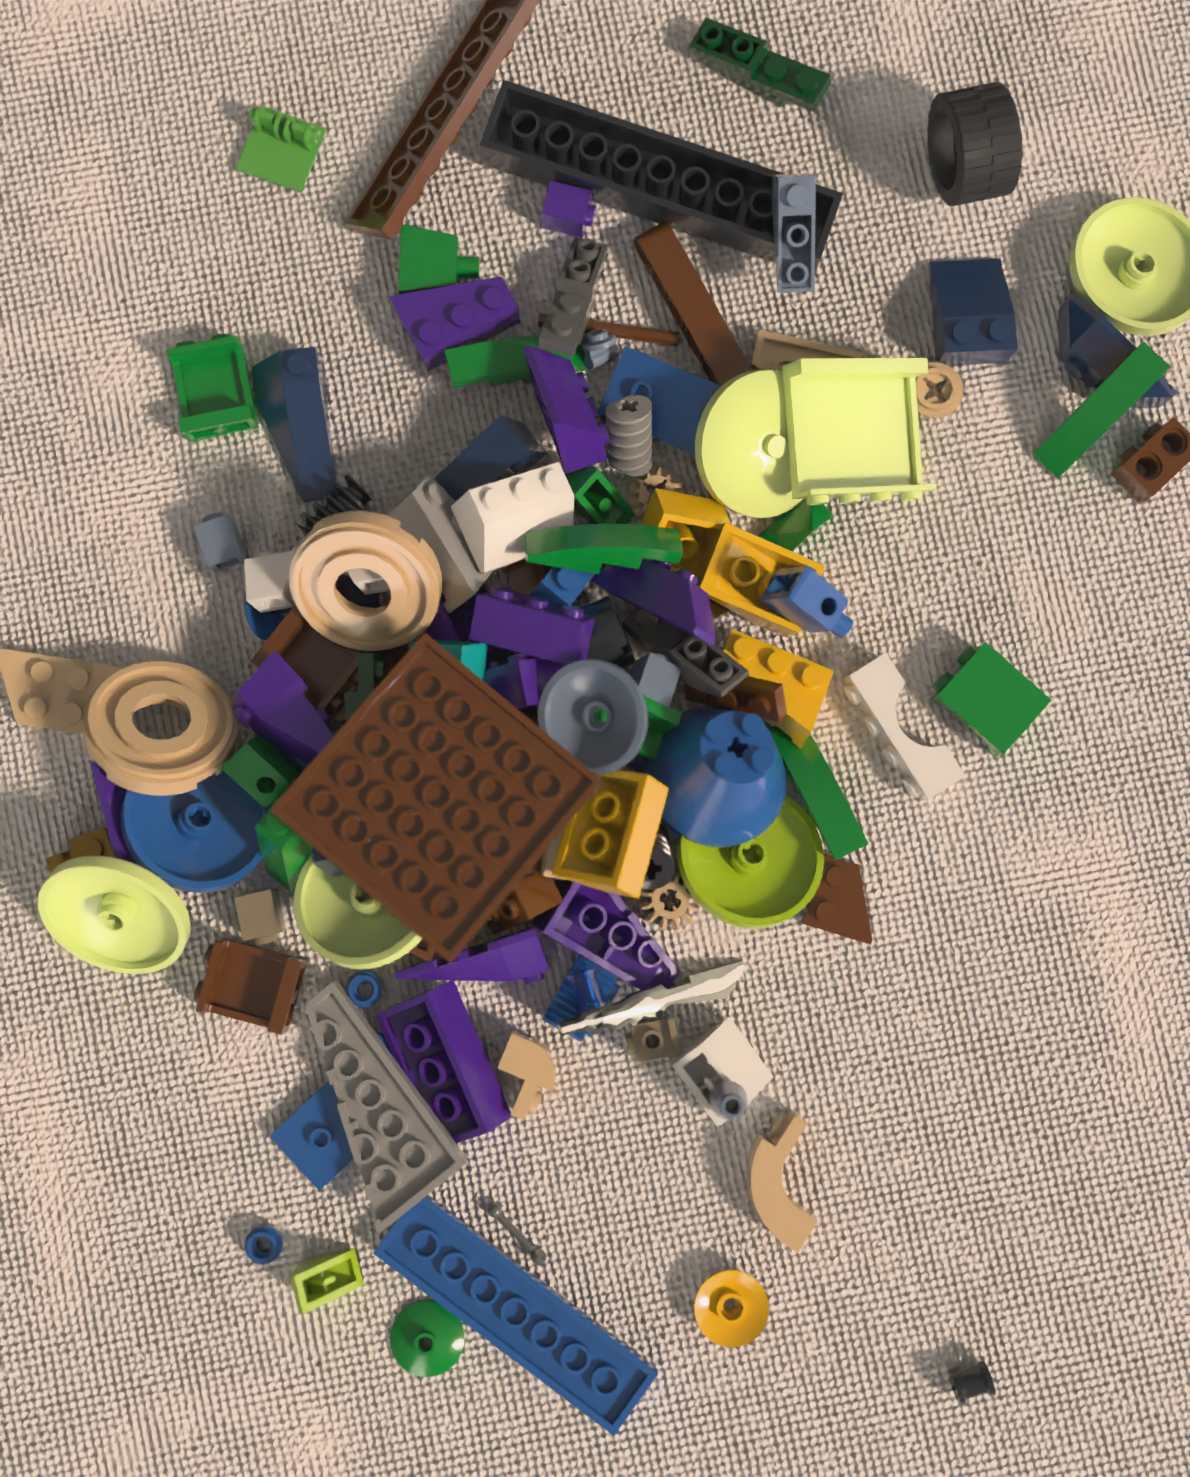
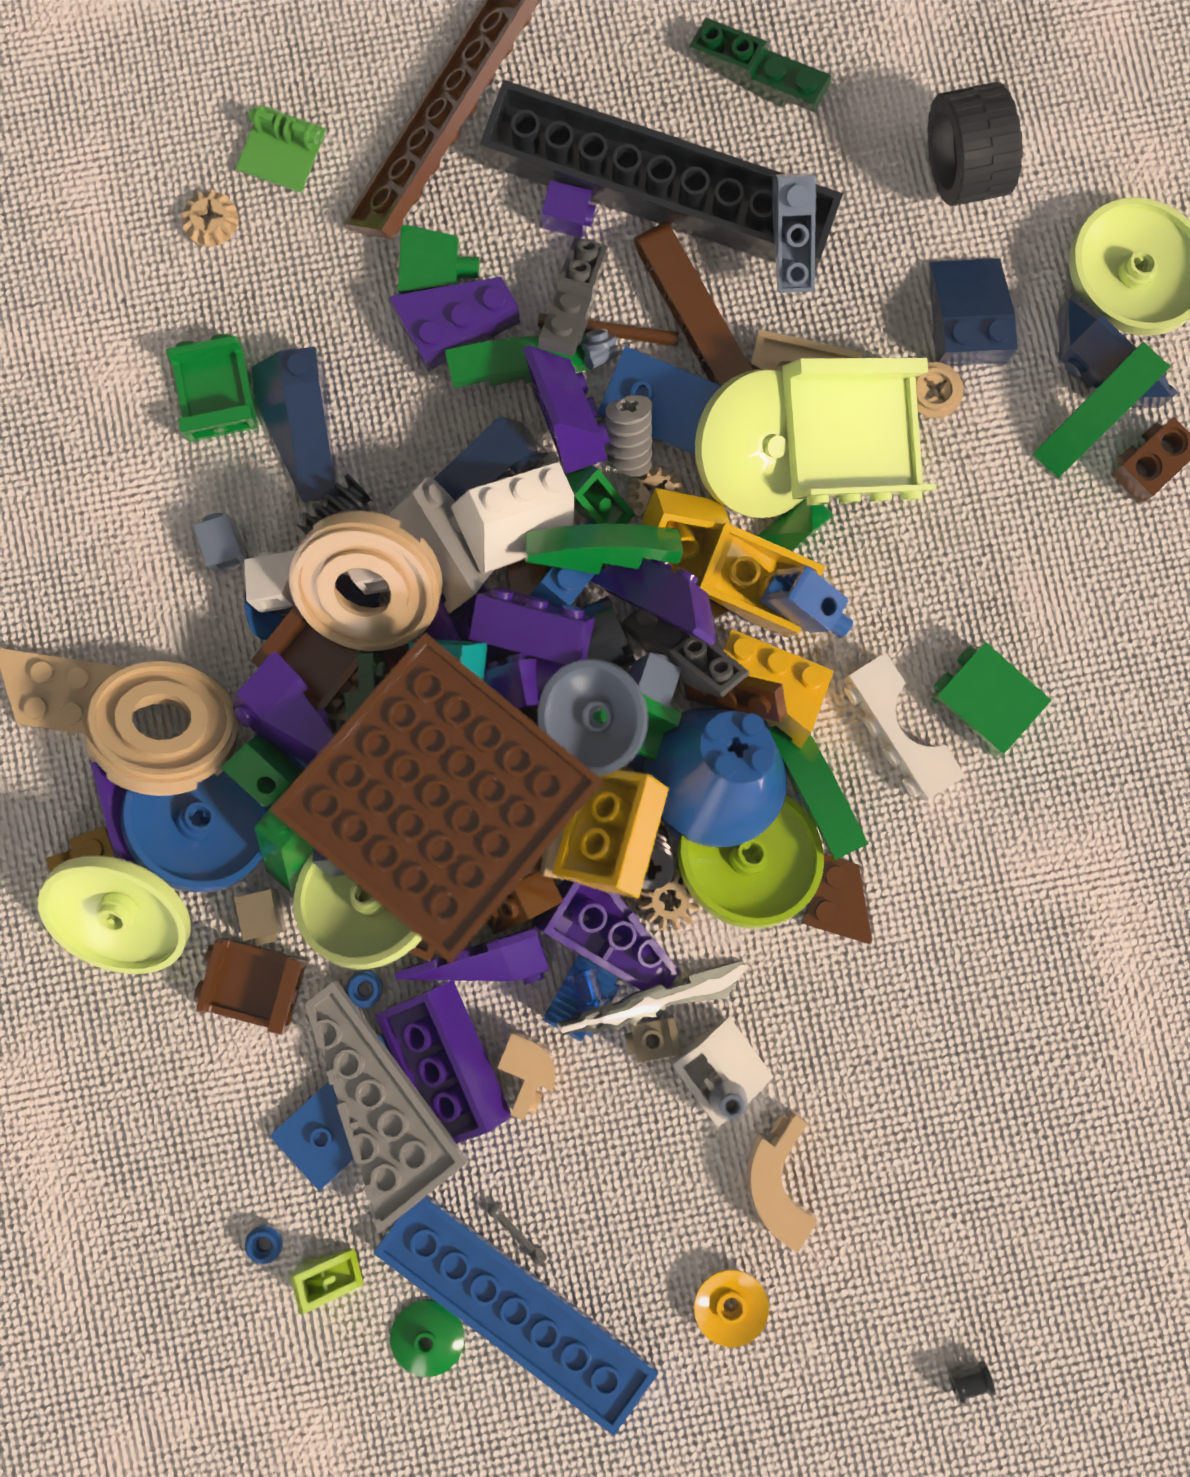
(219, 229): none -> tan gear

